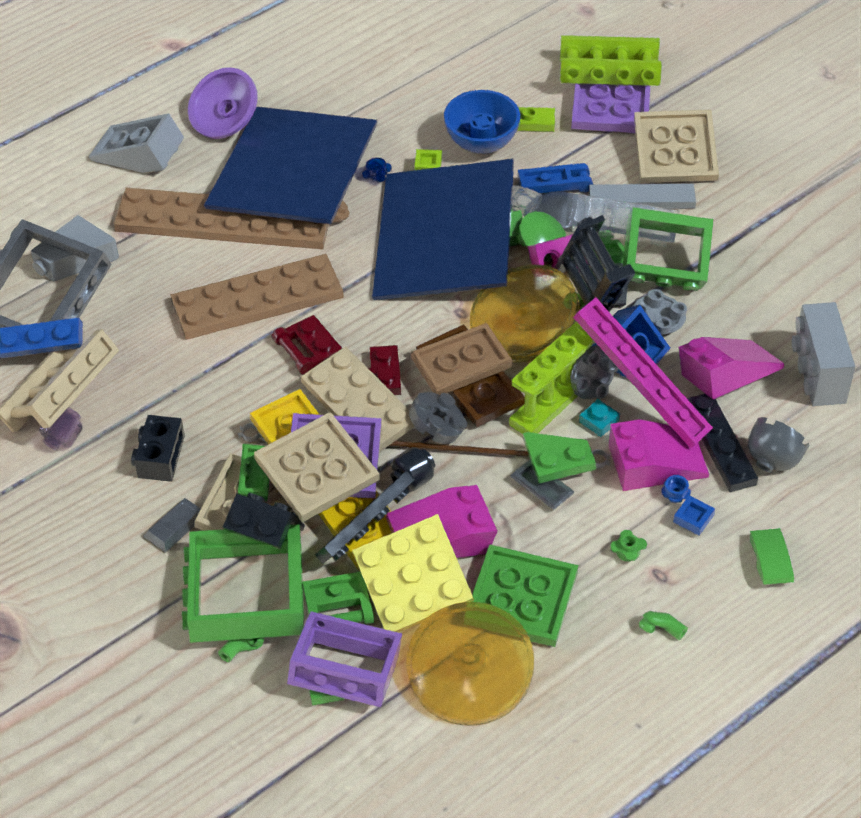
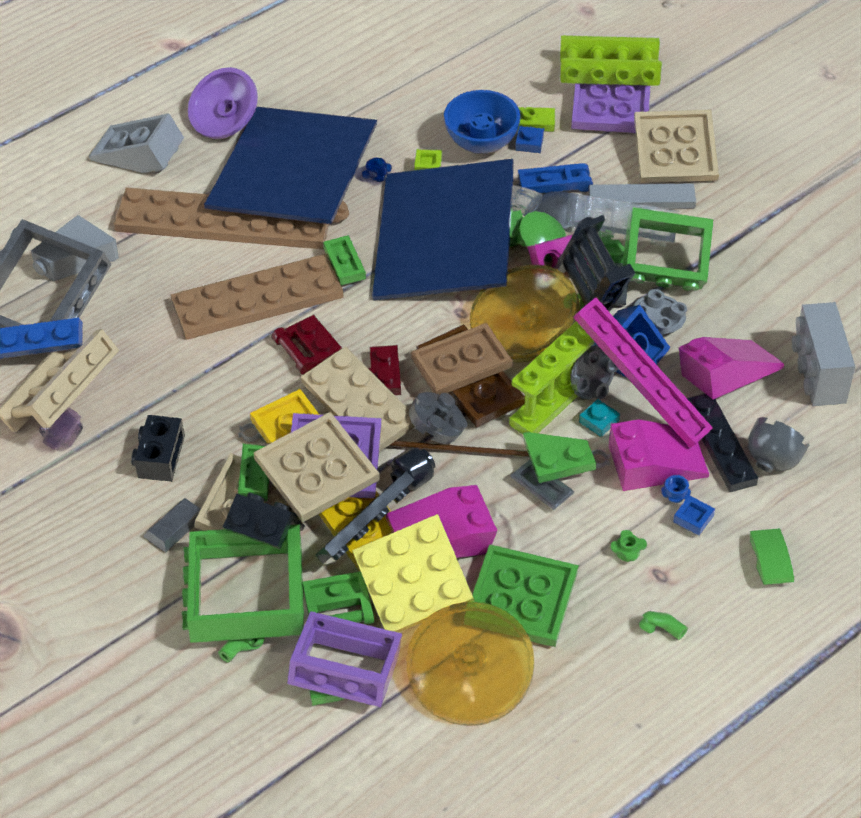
(344, 260): none -> bright green plate
(529, 139): none -> blue plate

